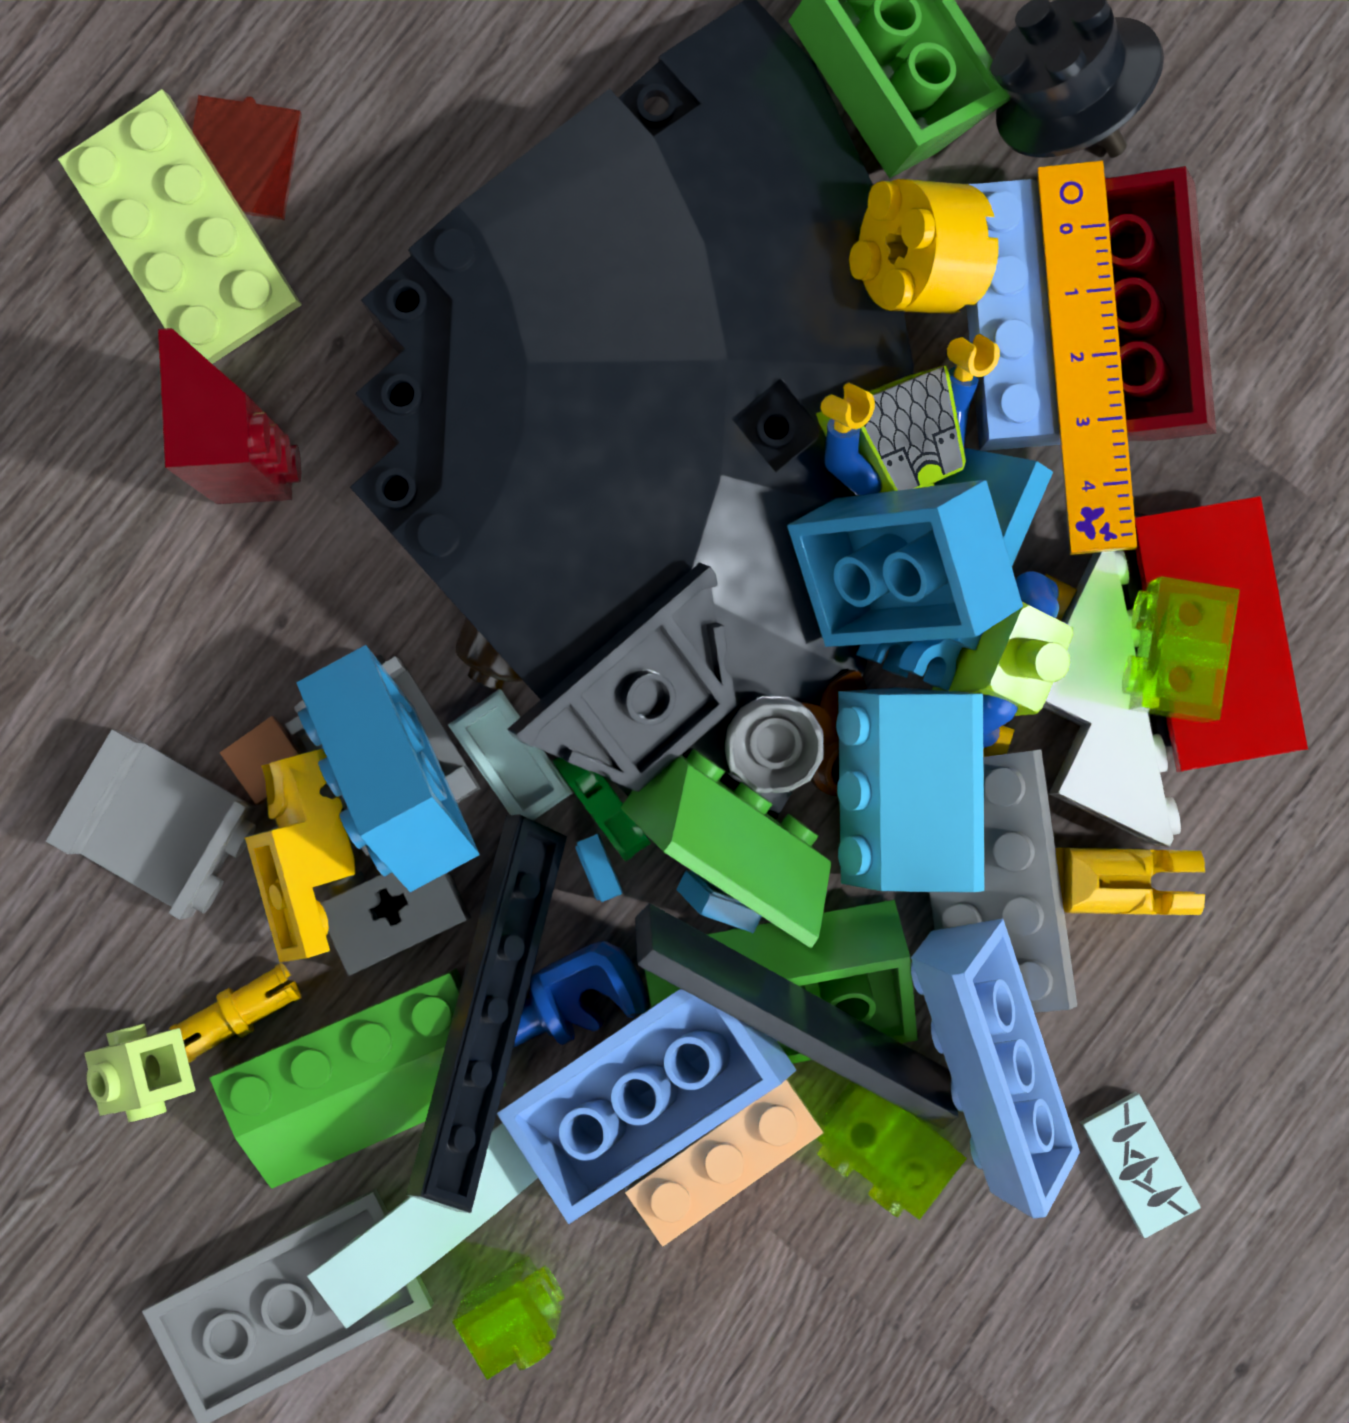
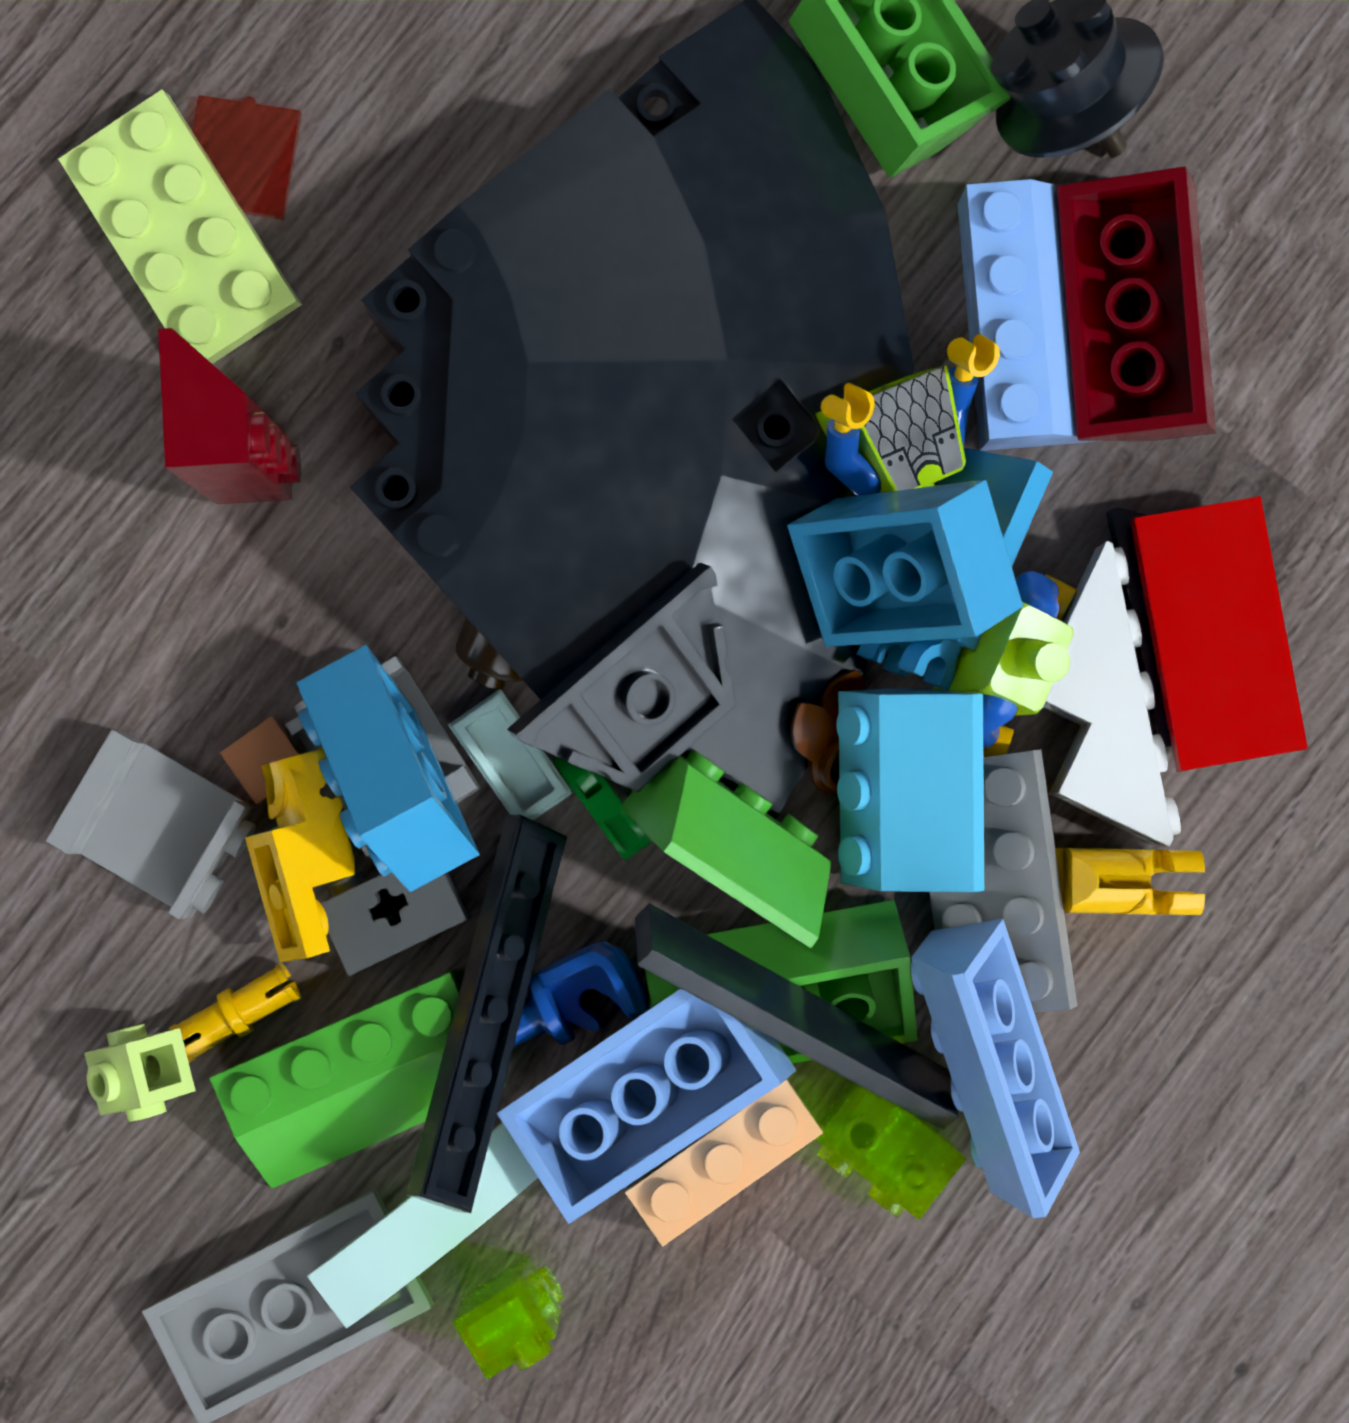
(598, 868): dark azure tile -> none
(715, 903): dark azure tile -> none
(774, 744): light grey hair -> none
(925, 246): yellow brick -> none
(1086, 358): light orange tile -> none
(1140, 1164): light aqua tile -> none
(1181, 649): clear neon green brick -> none

